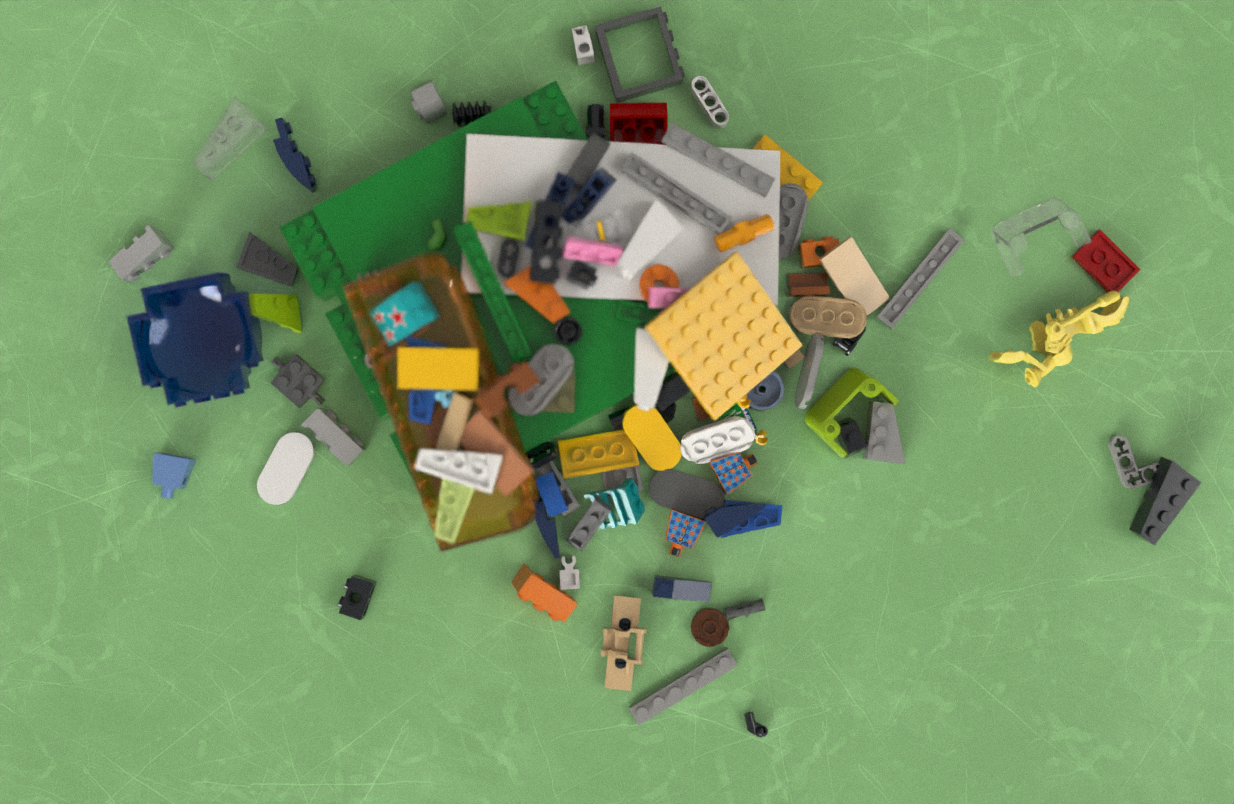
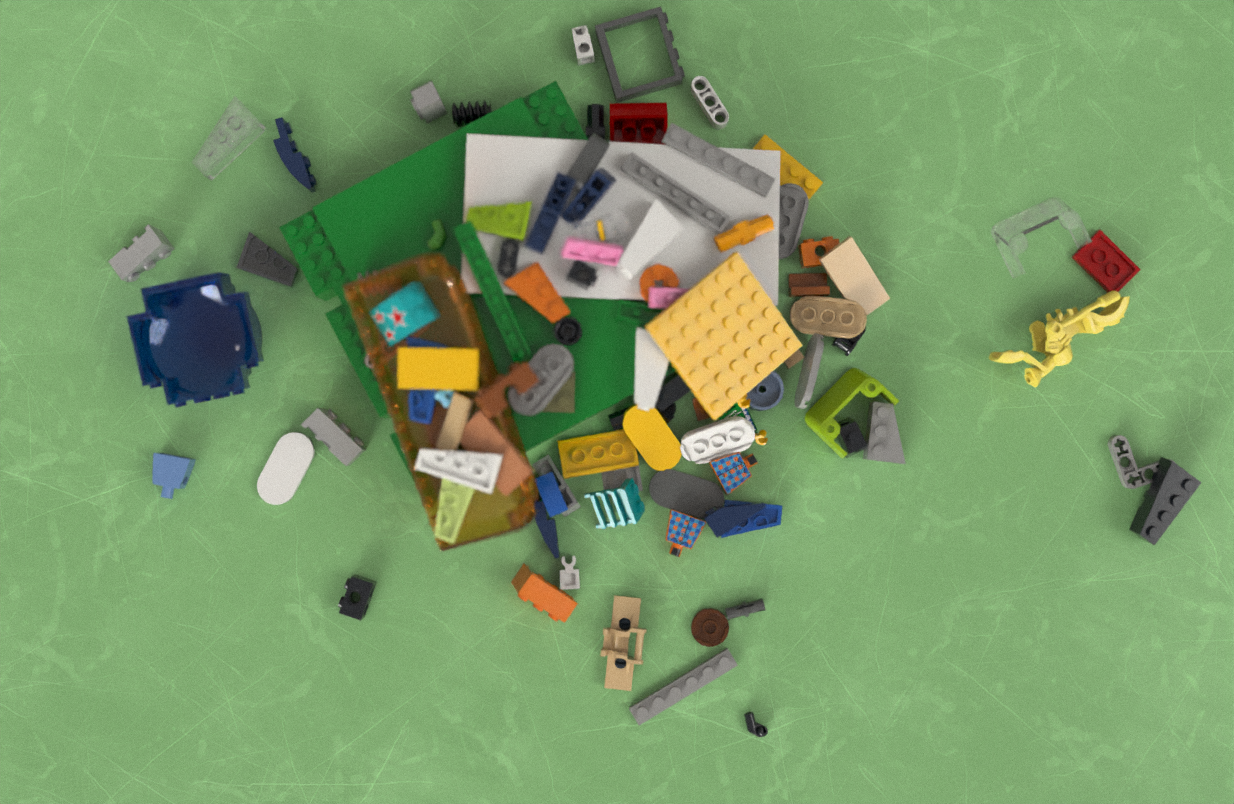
(277, 308): lime wing -> none
(298, 381): dark grey plate -> none
(540, 454): black beam -> none
(543, 209): black brick -> none
(589, 524): dark grey tile -> none
(681, 588): slope -> none
(920, 278): light grey plate -> none

